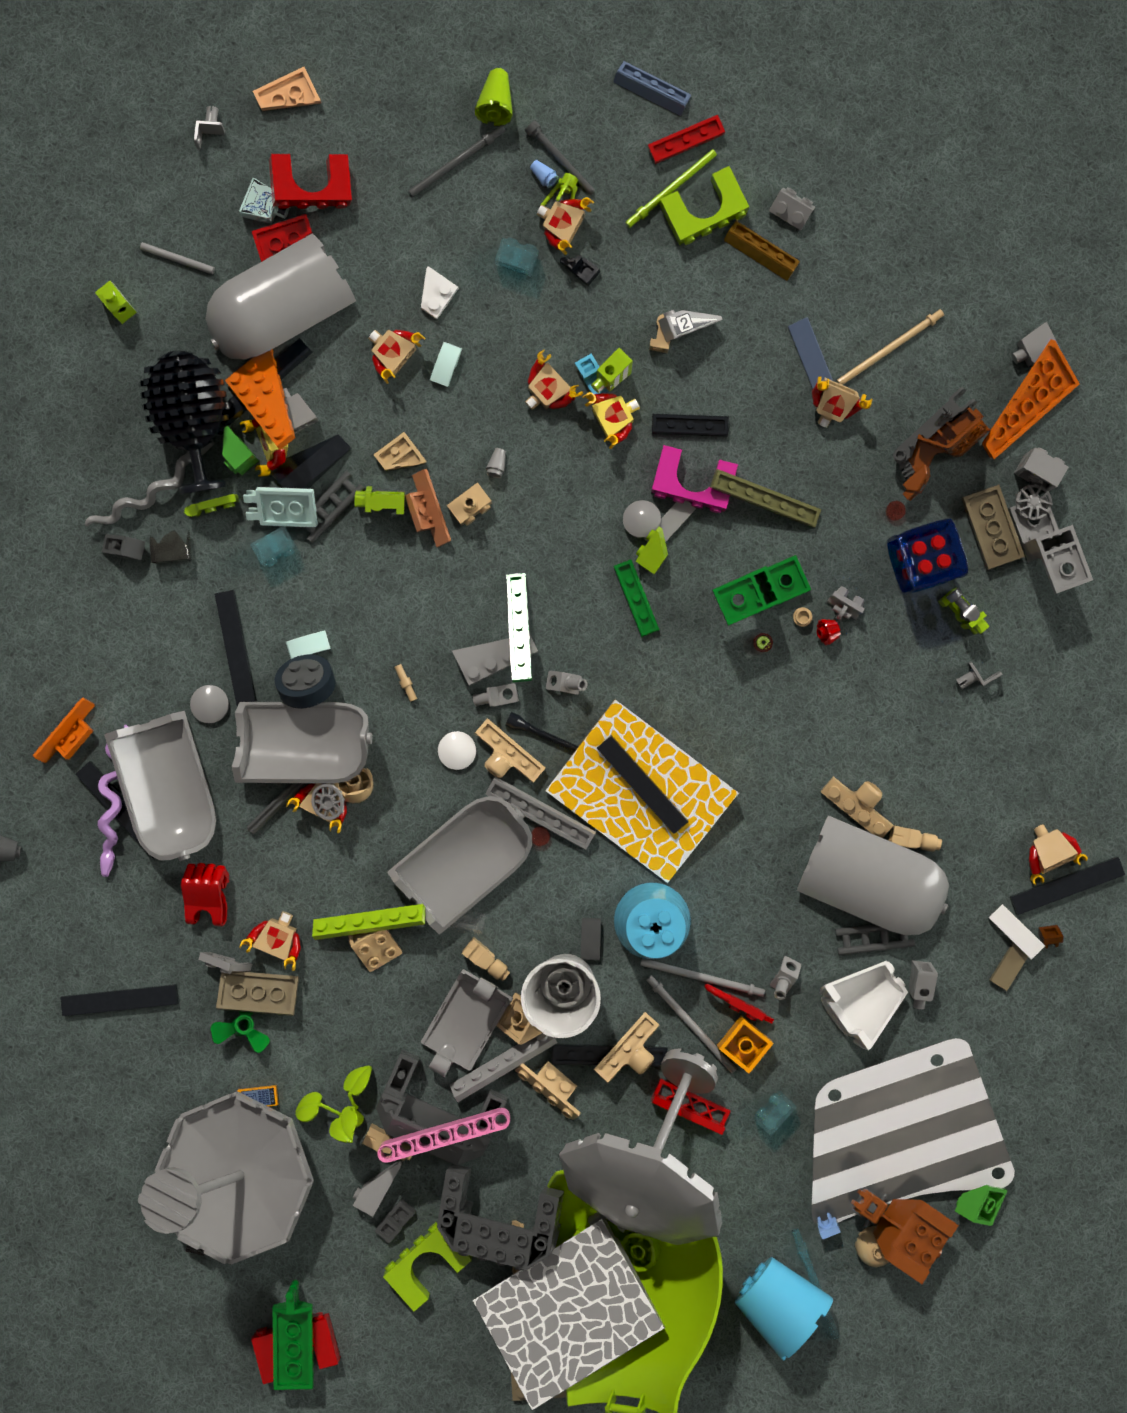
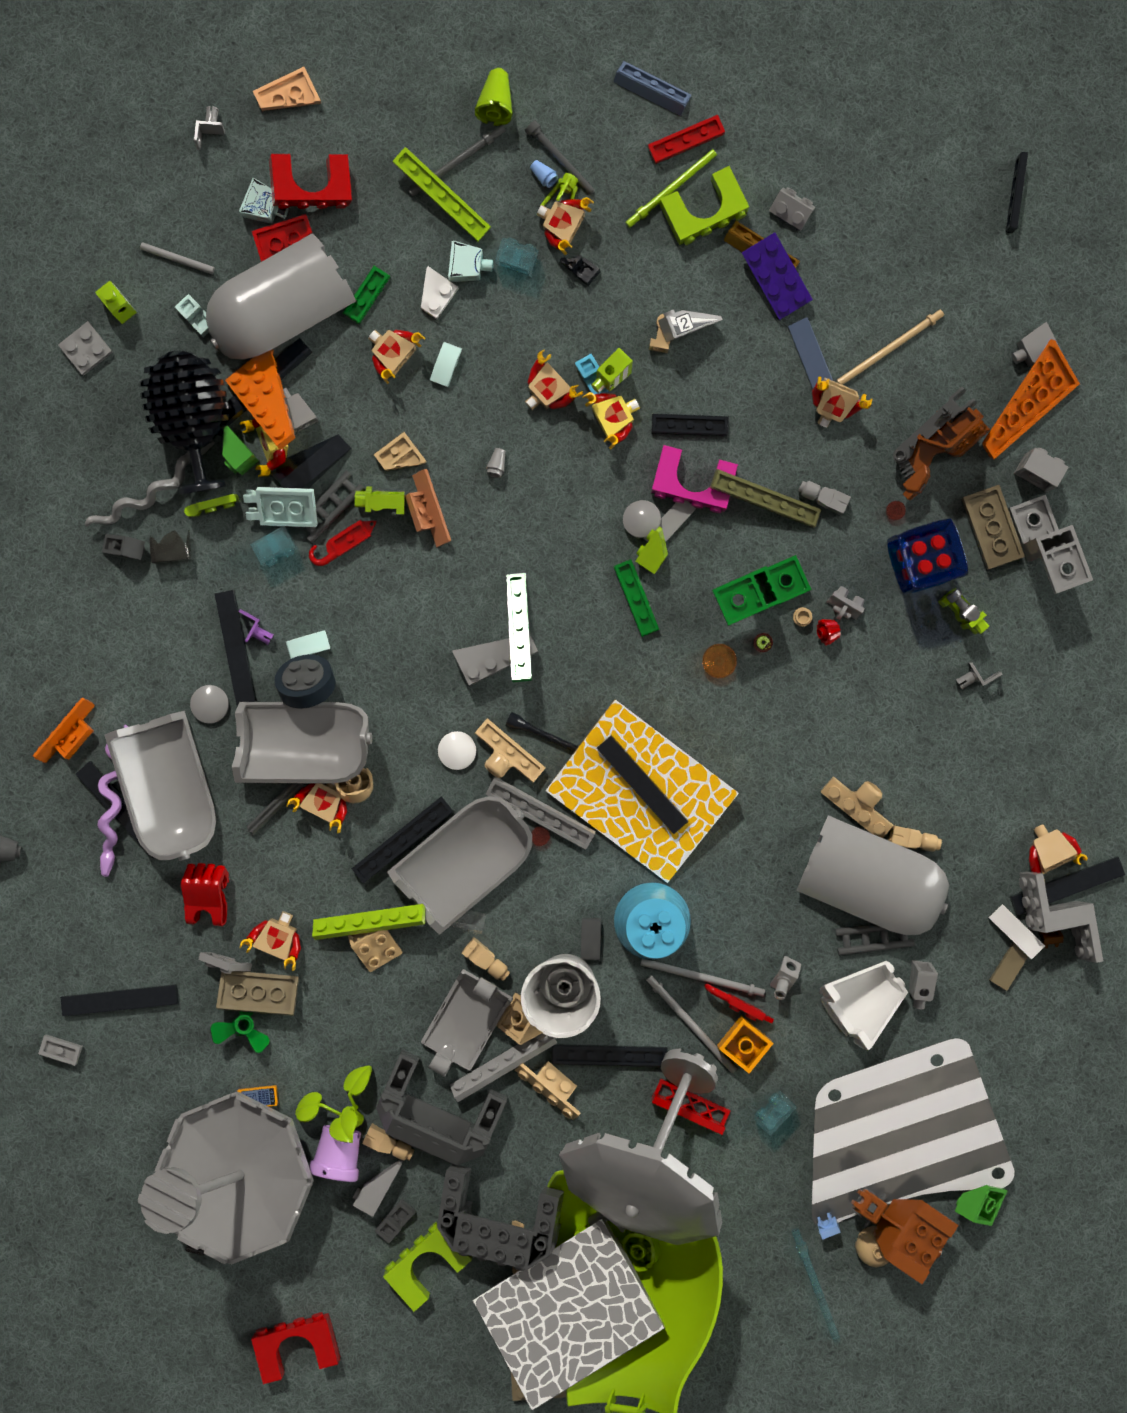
(60, 1050): none -> light grey plate
(85, 348): none -> light grey plate
(193, 314): none -> light aqua slope
(256, 631): none -> medium lavender bracket
(293, 1342): green hinge -> none
(328, 801): light grey wheel -> none
(336, 1158): none -> lavender piece
(344, 542): none -> red plate
(367, 294): none -> green tile
(402, 839): none -> black plate
(405, 682): tan bar -> none
(437, 1142): bright pink beam -> none
(441, 194): none -> lime plate
(467, 263): none -> light aqua torso
(470, 504): tan brick -> none
(495, 697): light grey bracket -> none
(566, 682): light grey bracket -> none
(629, 1050): tan plate -> none
(719, 660): none -> clear orange piece
(777, 276): none -> dark purple plate
(782, 1306): medium azure cone -> none
(827, 498): none -> light grey piece
(1016, 192): none -> black tile
(1033, 502): light grey wheel -> none
(1074, 915): none -> light grey bracket

